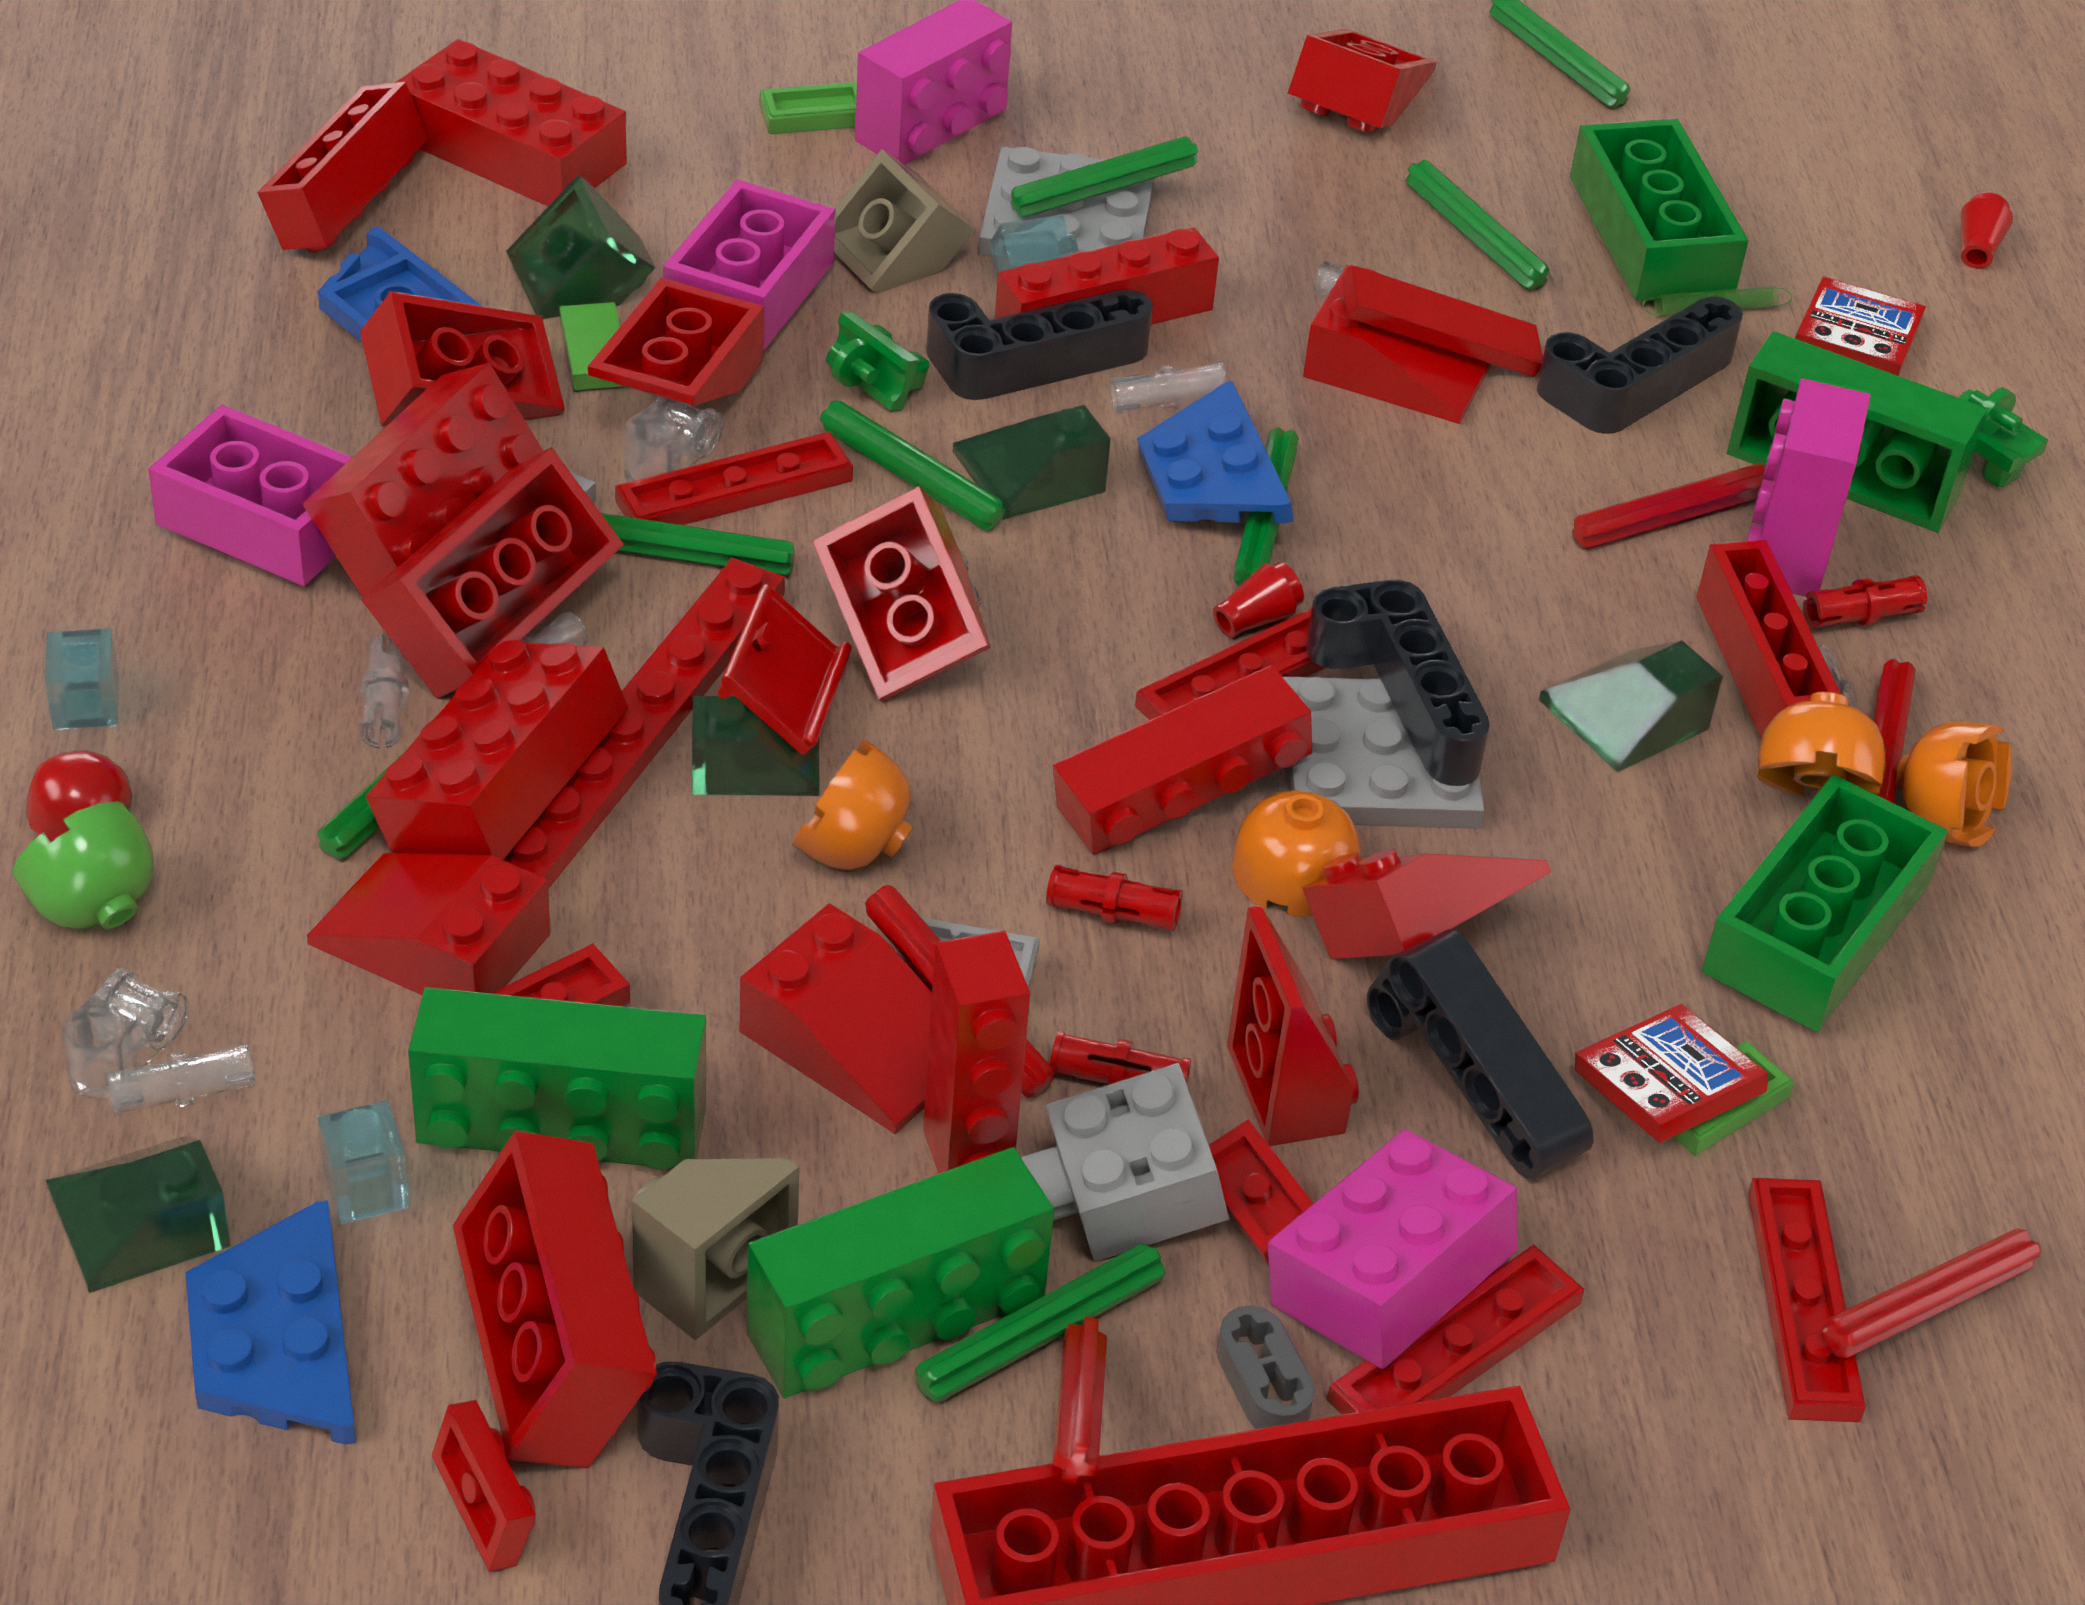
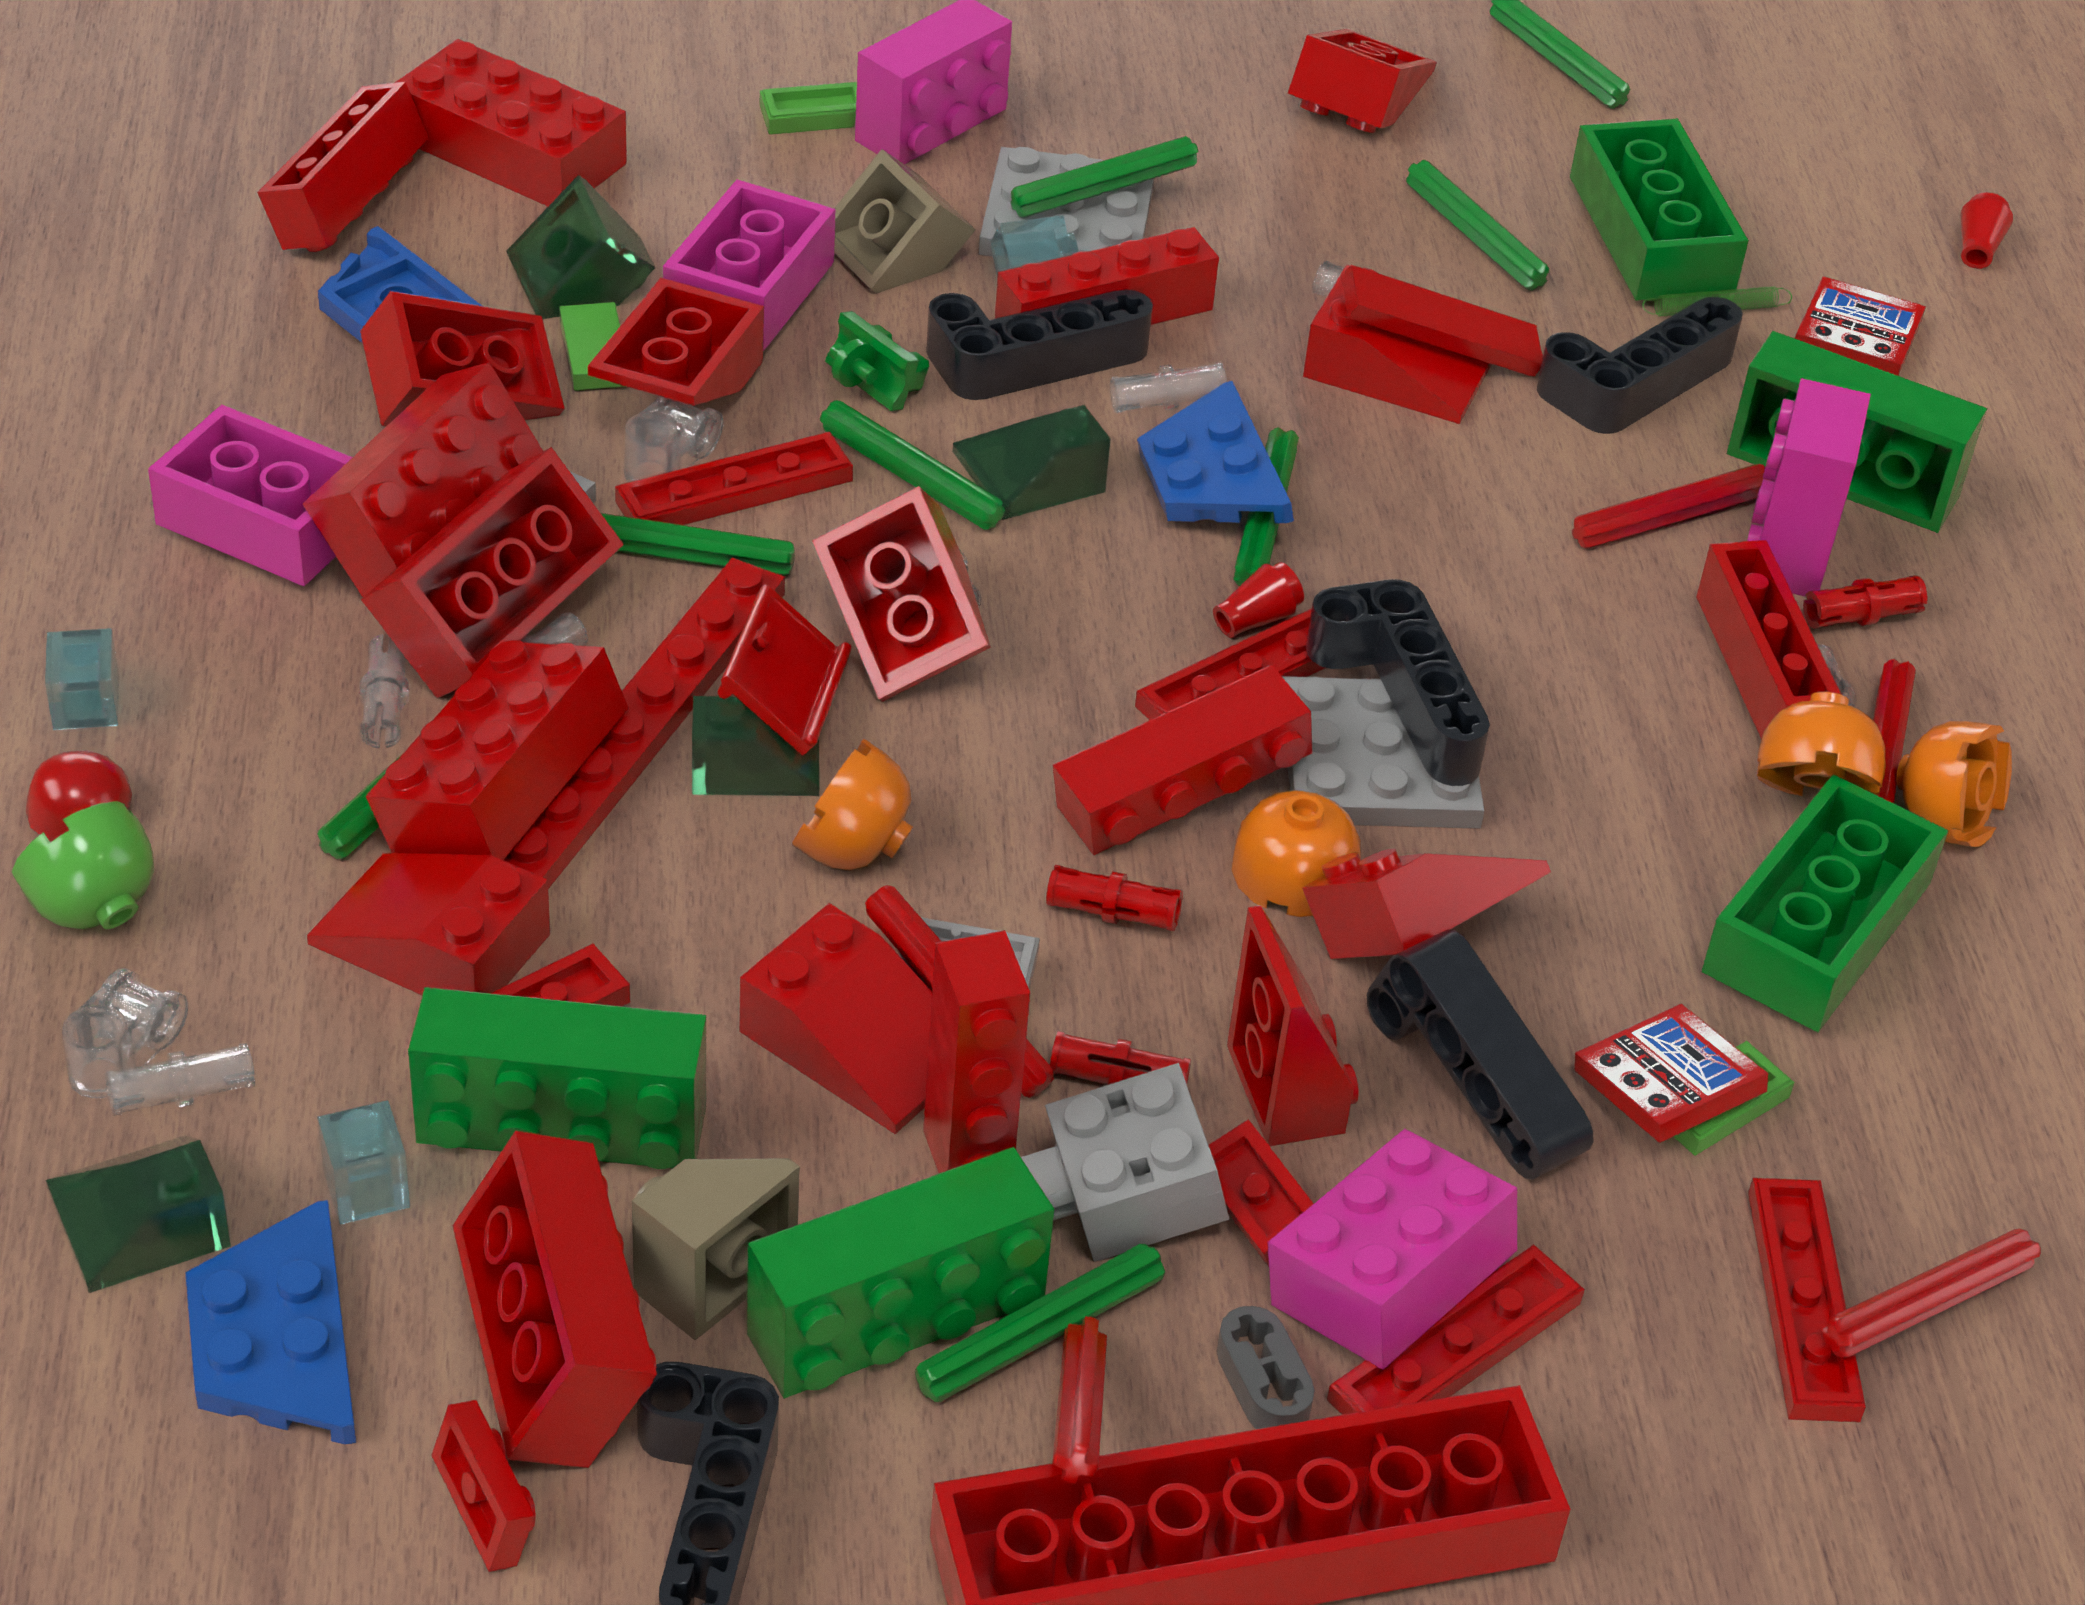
(1638, 702): slope -> none
(2003, 437): green hips -> none

